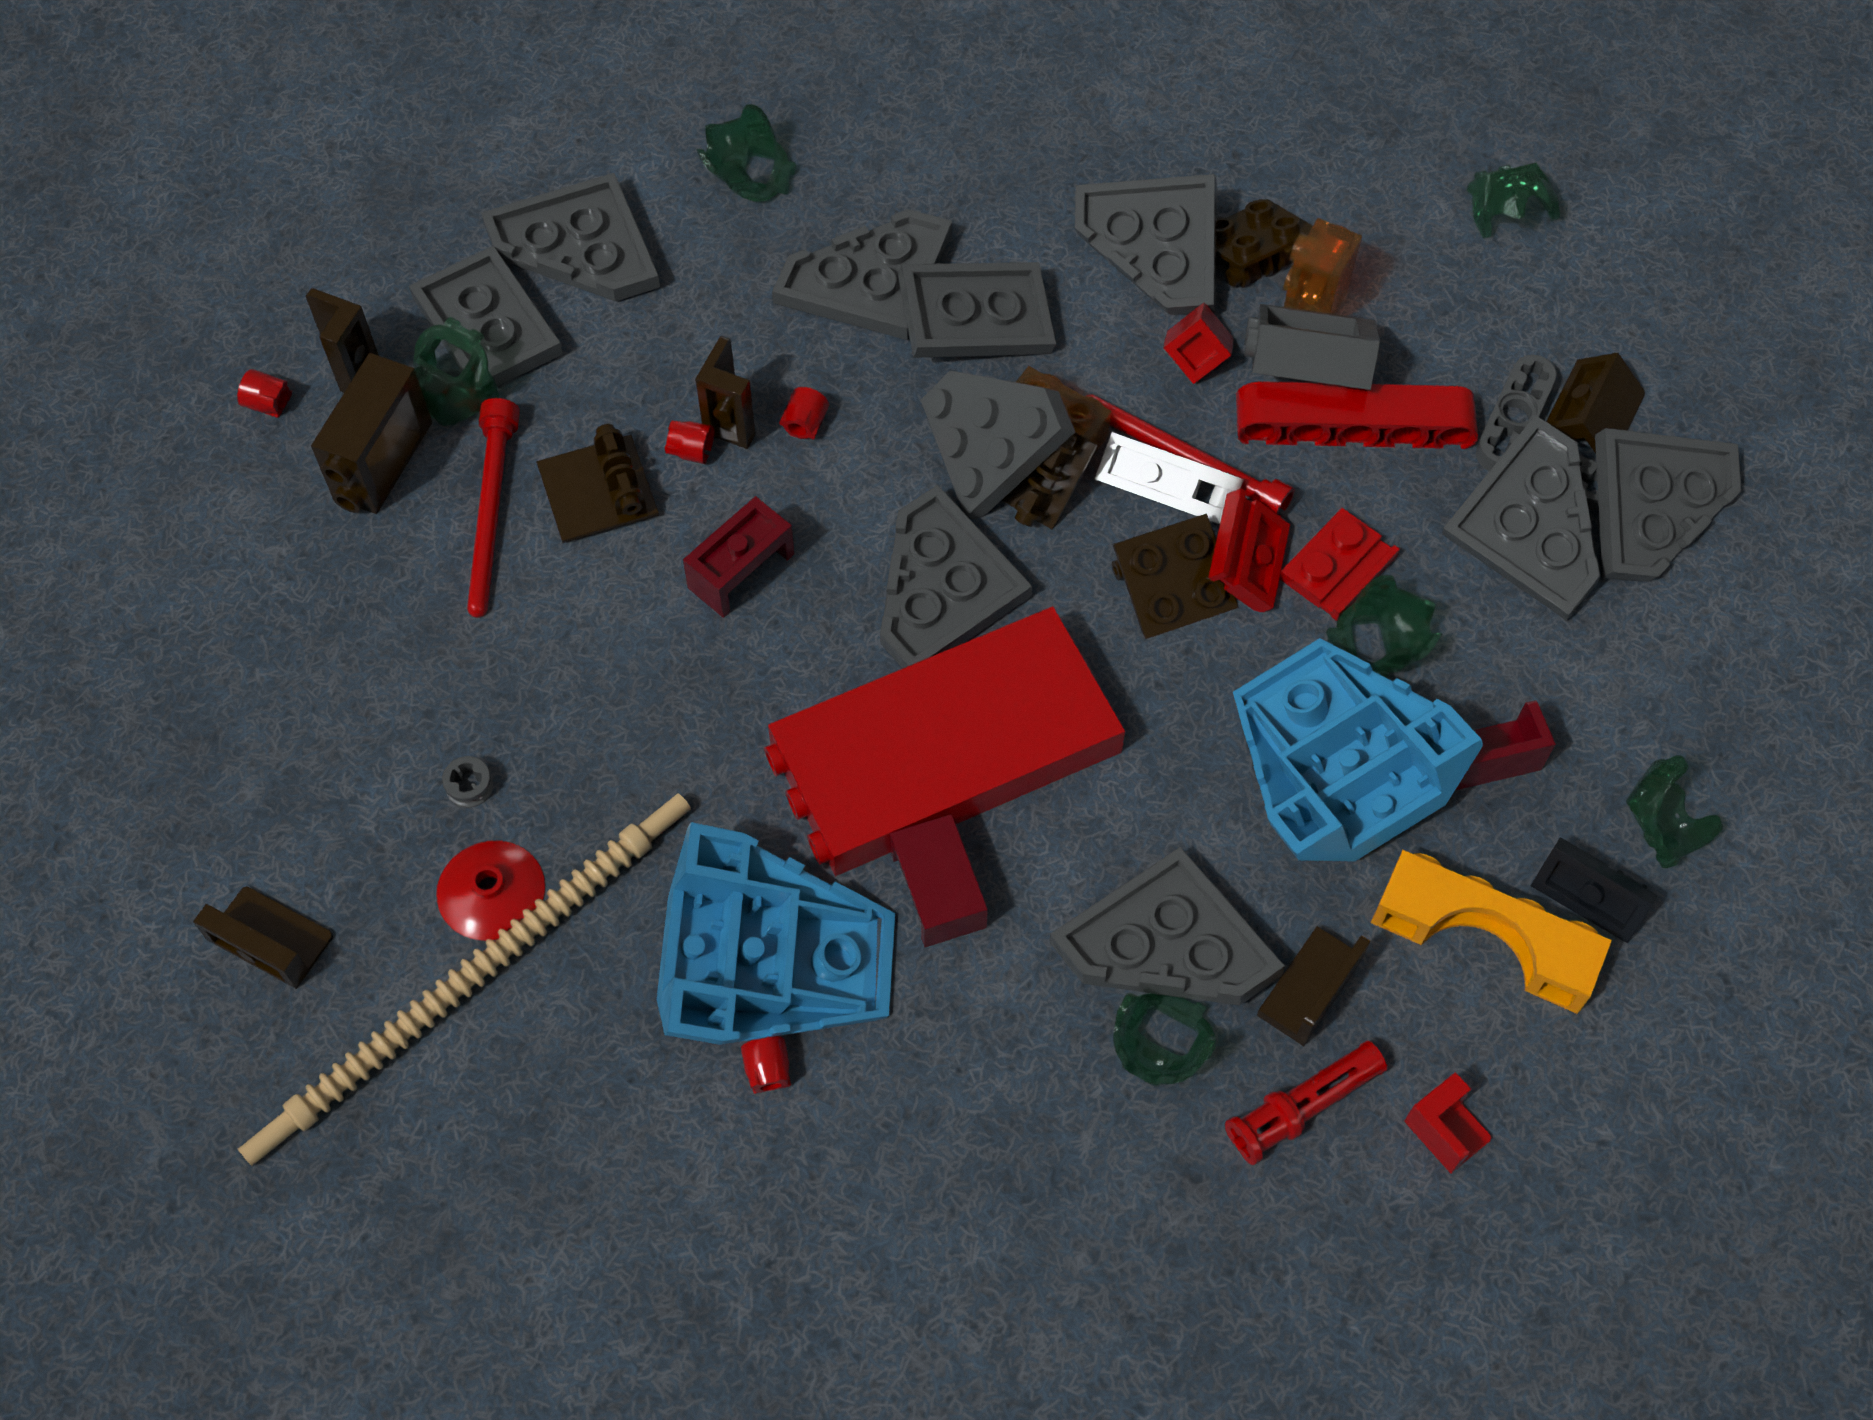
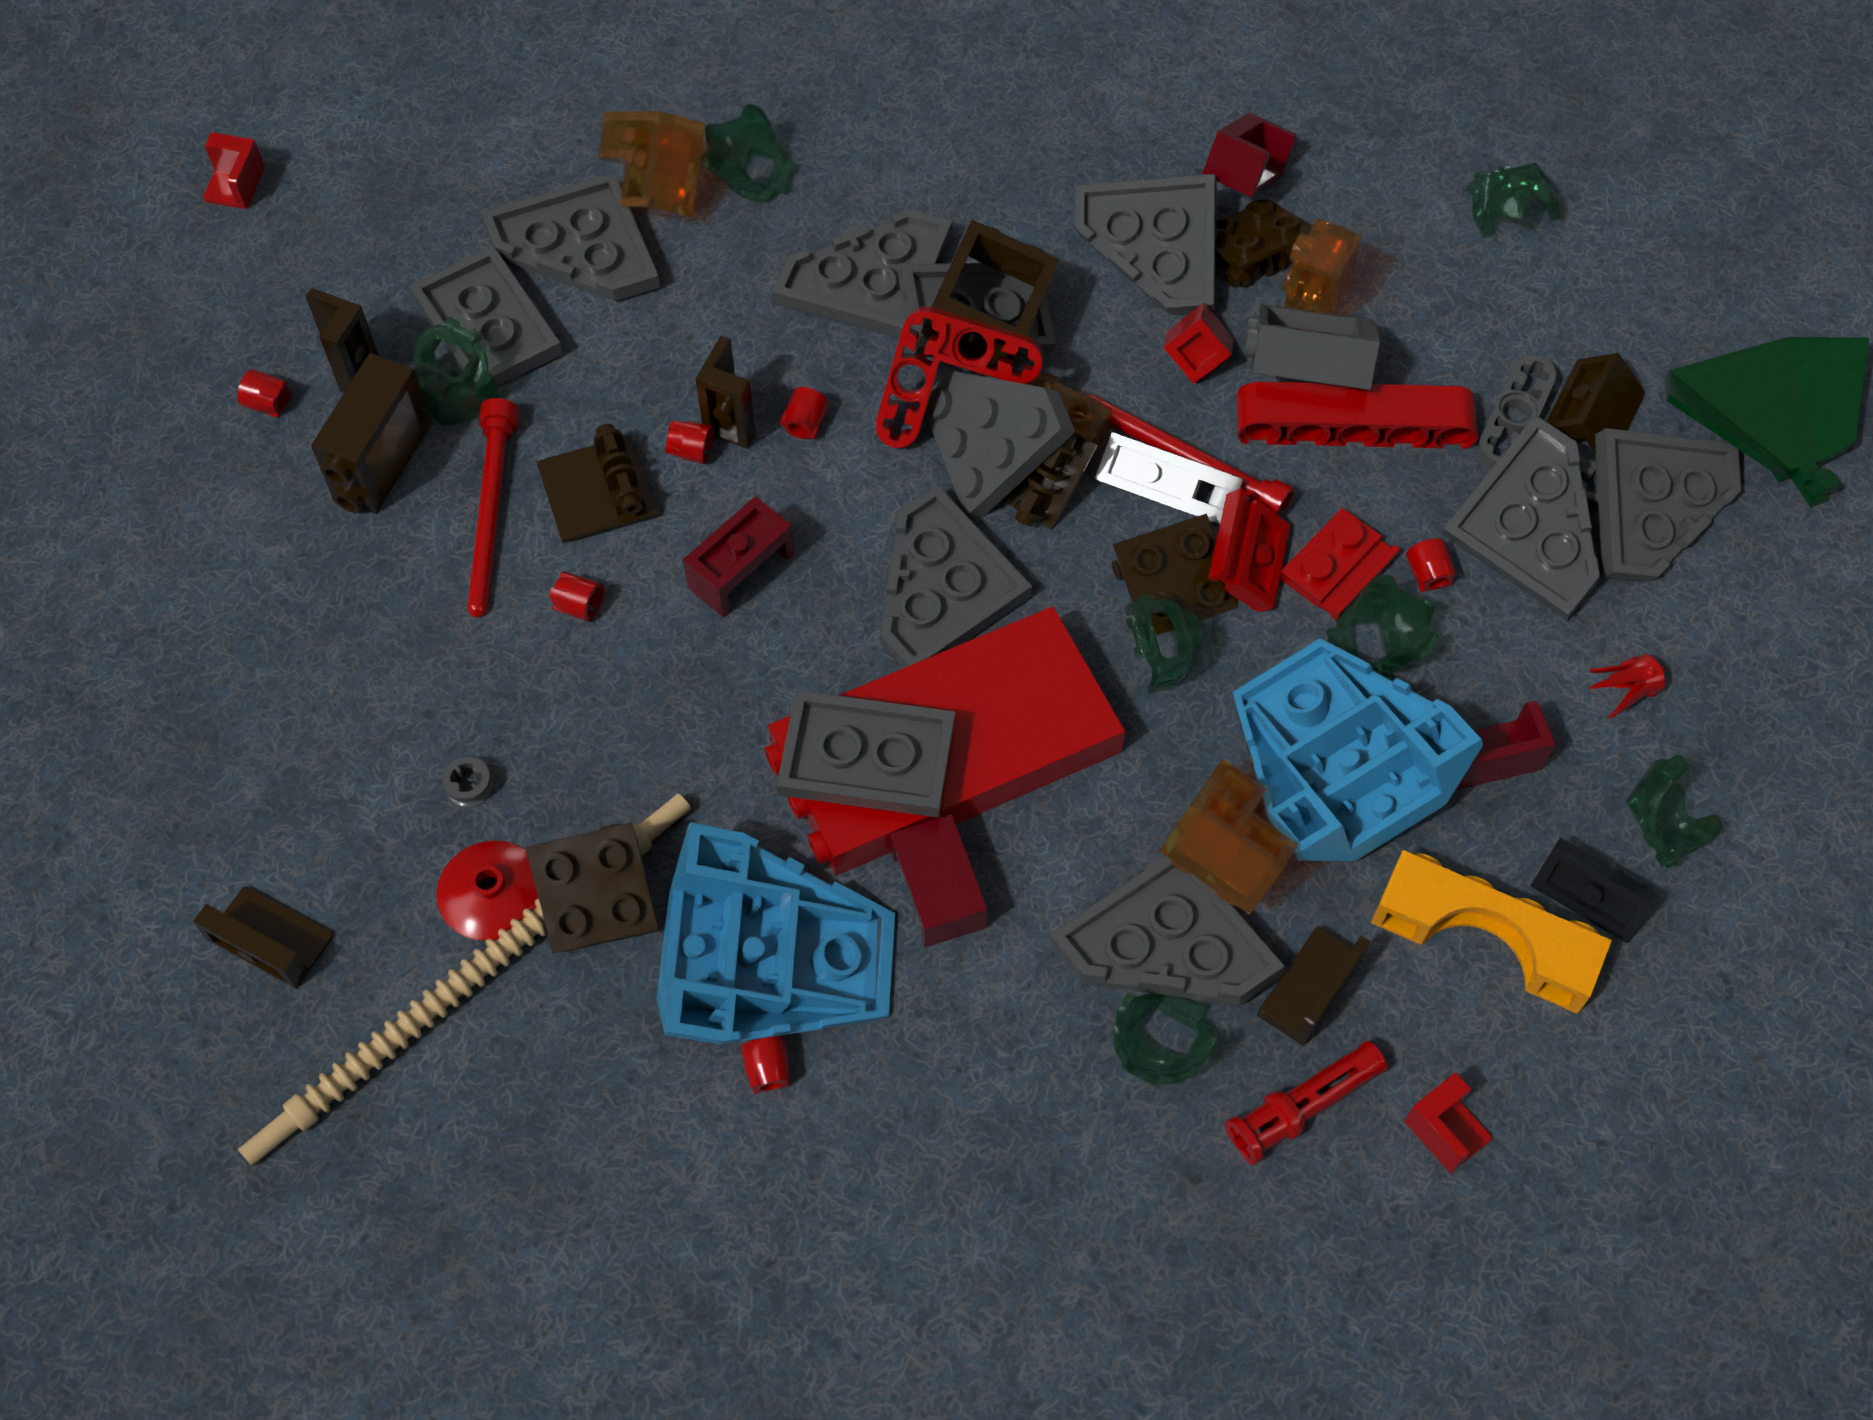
(236, 170): none -> red panel
(574, 593): none -> red hose
(592, 887): none -> dark brown hinge
(659, 159): none -> clear orange brick
(866, 753): none -> dark grey plate
(946, 349): none -> red beam
(1005, 255): none -> dark brown window
(1172, 670): none -> clear green helmet
(1227, 842): none -> clear orange brick
(1250, 154): none -> dark red panel
(1431, 564): none -> red hose
(1640, 674): none -> red piece
(1781, 404): none -> dark green panel

